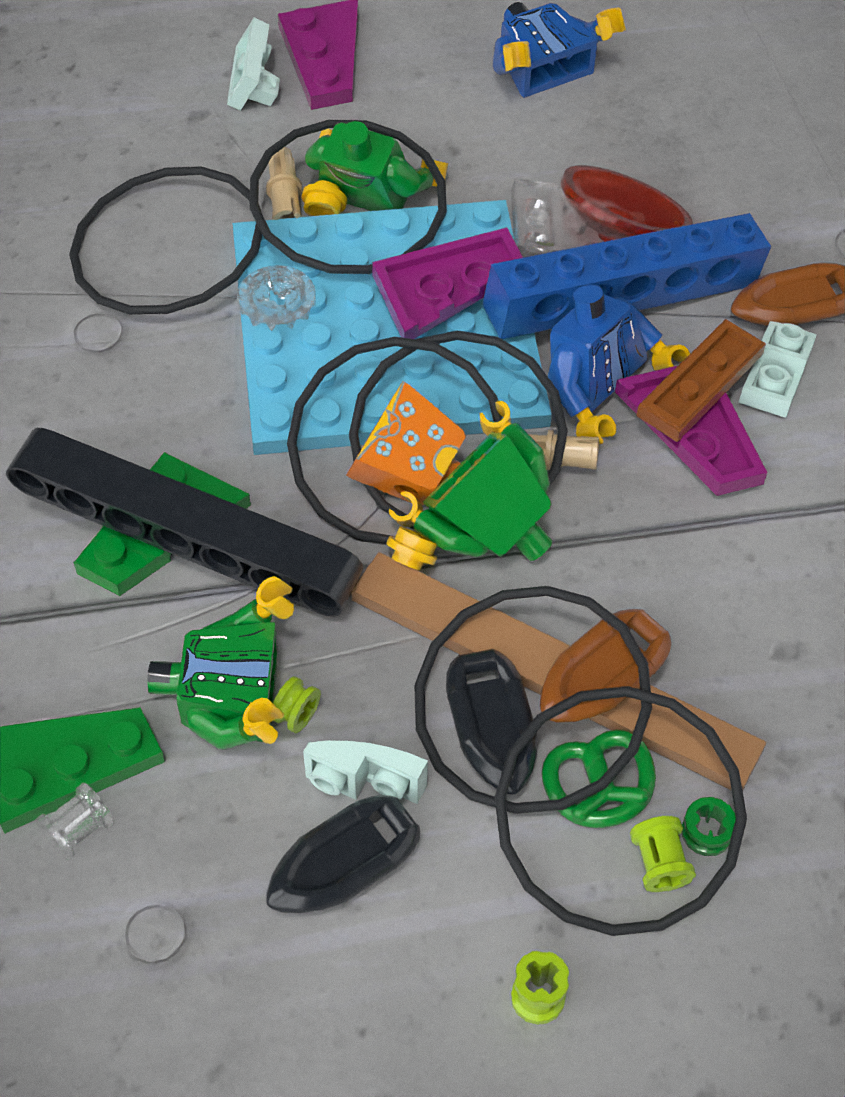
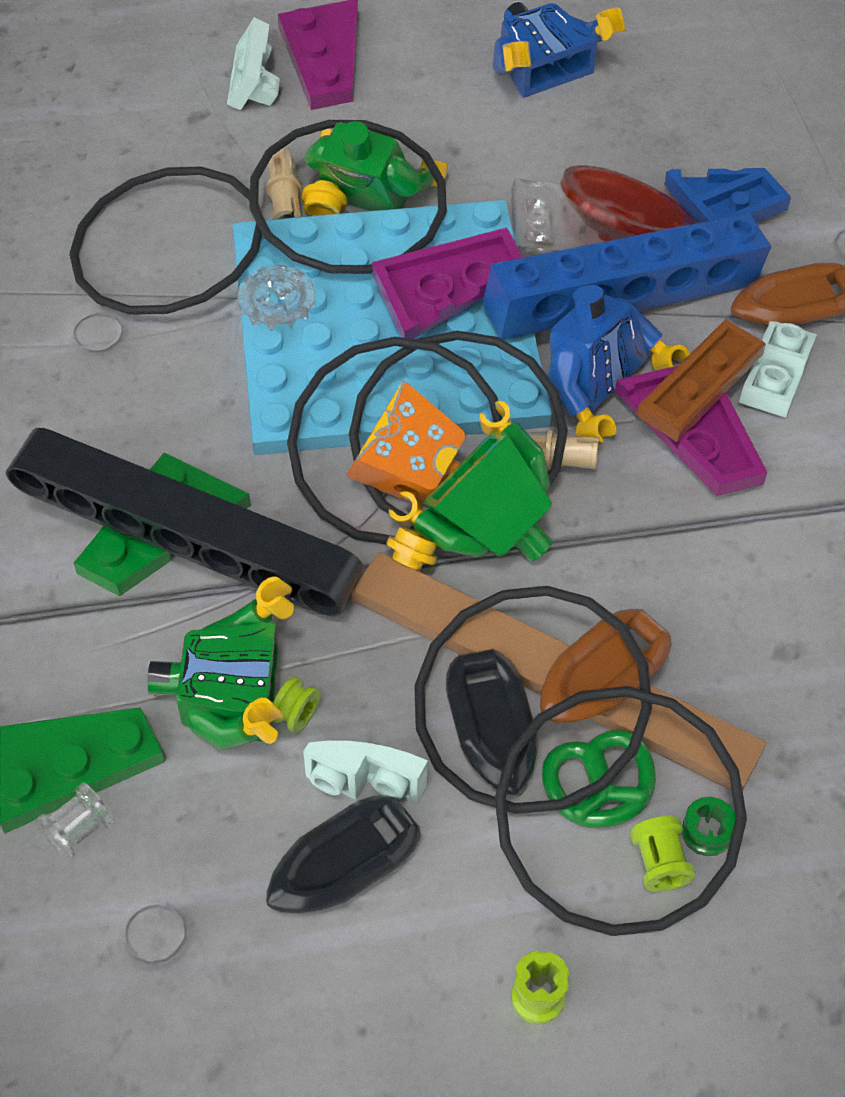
(728, 194): none -> blue wing

